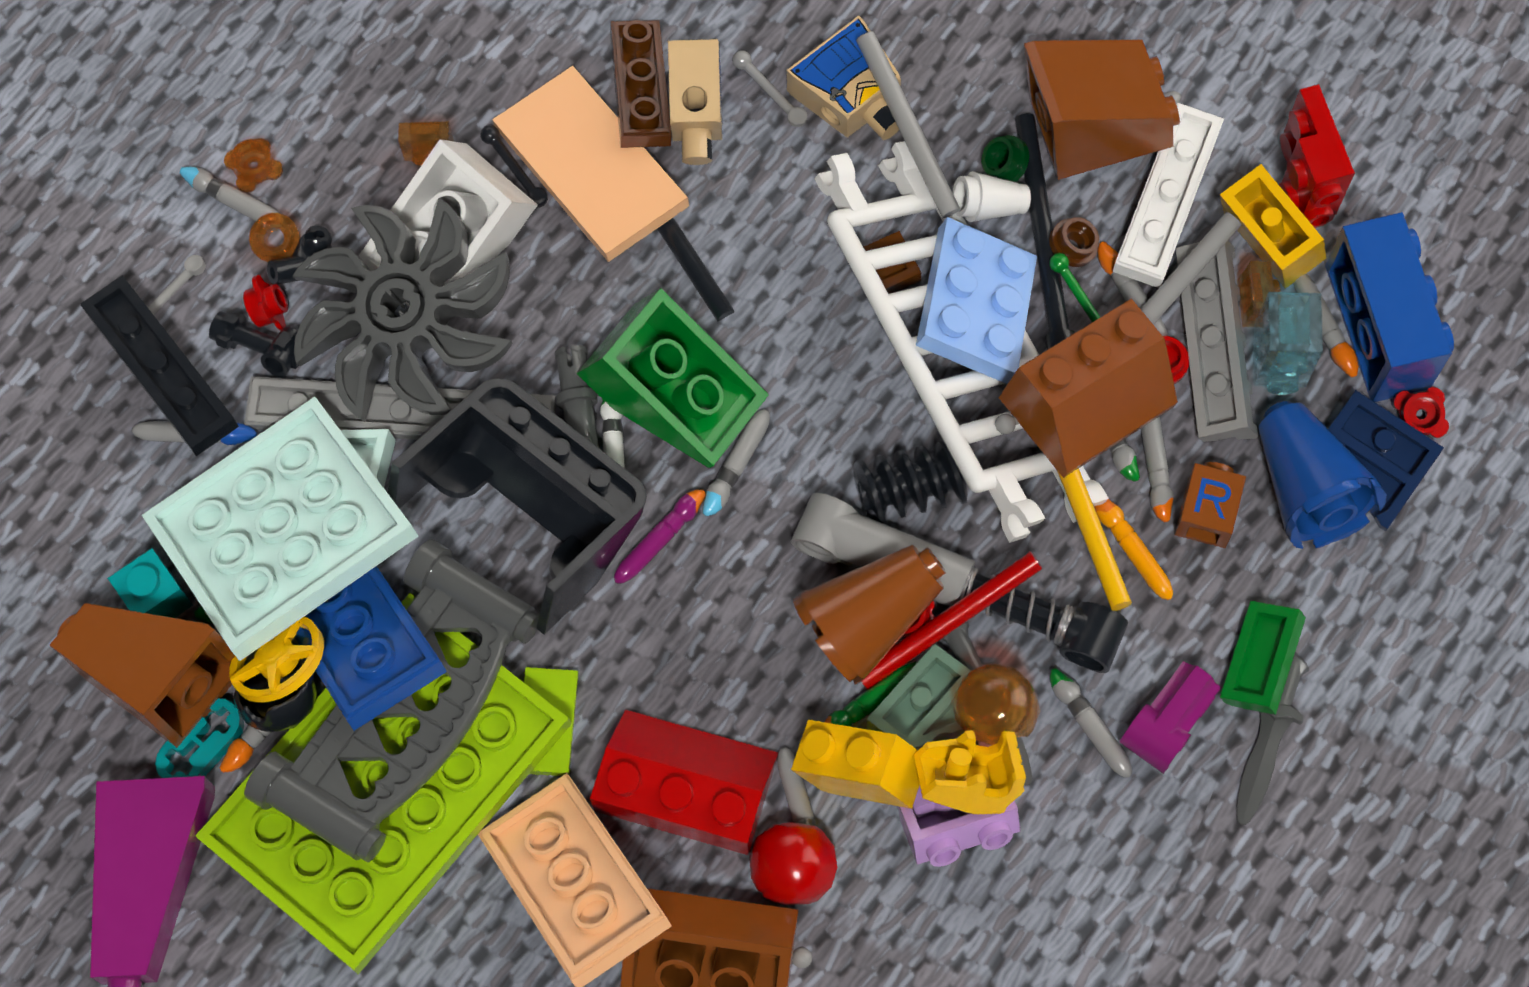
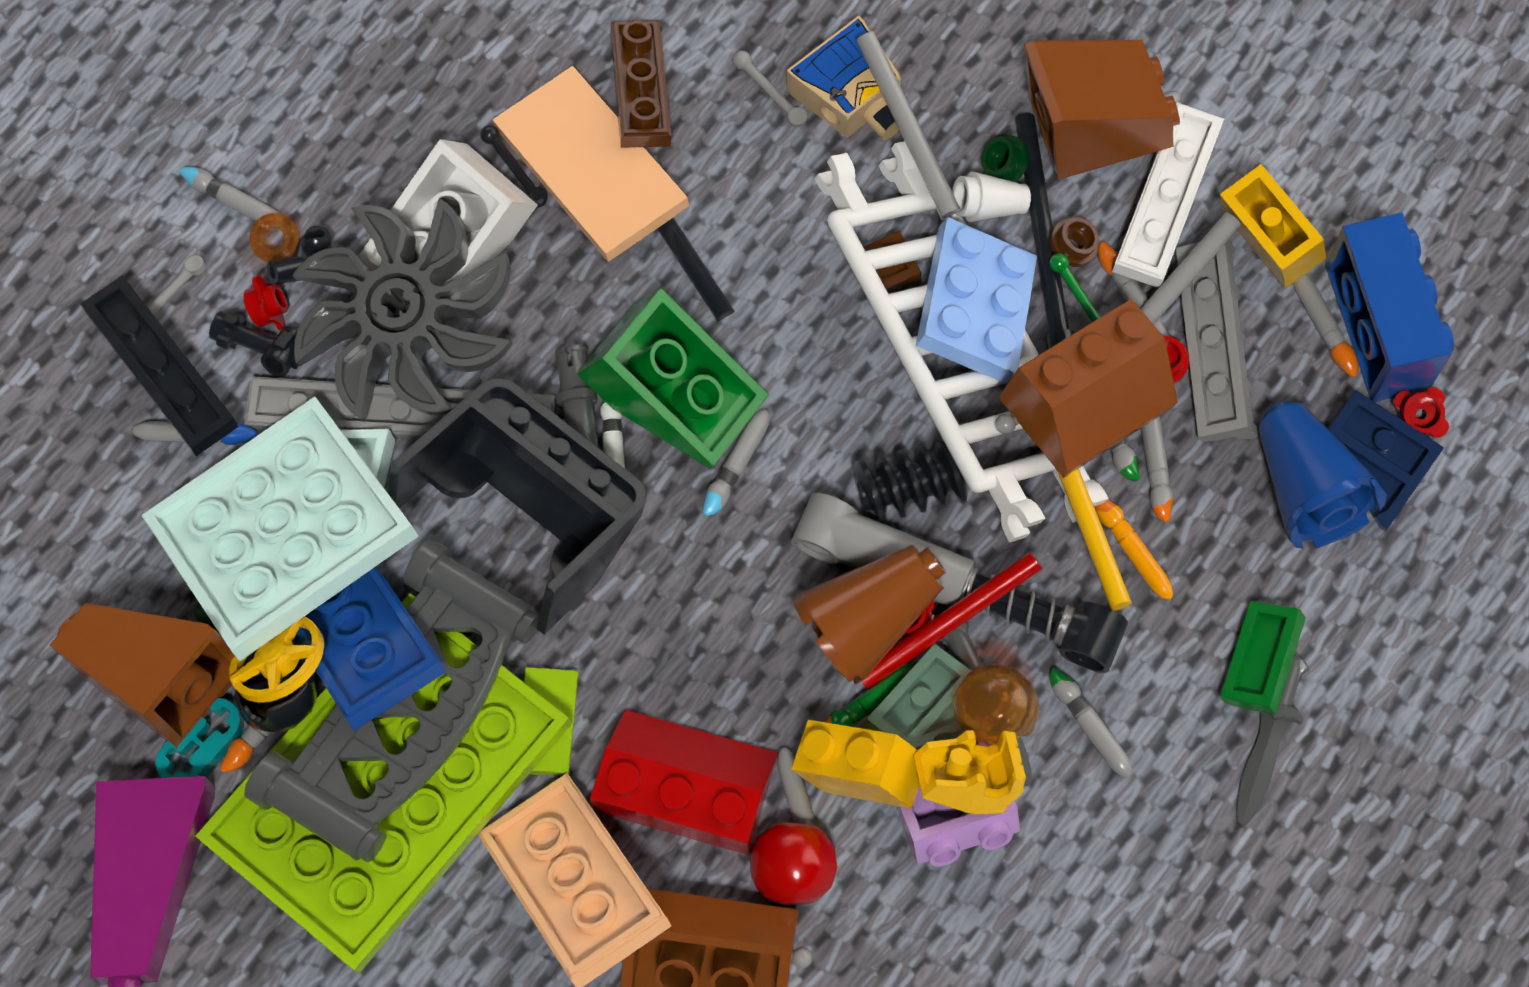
(150, 587): teal brick -> none
(252, 151): clear orange plate -> none
(420, 138): clear orange plate -> none
(683, 511): magenta piece -> none
(693, 85): tan torso -> none
(1165, 725): magenta piece -> none
(1210, 504): dark orange brick -> none
(1254, 286): clear orange plate -> none
(1287, 341): clear light blue brick -> none
(1315, 157): red plate -> none

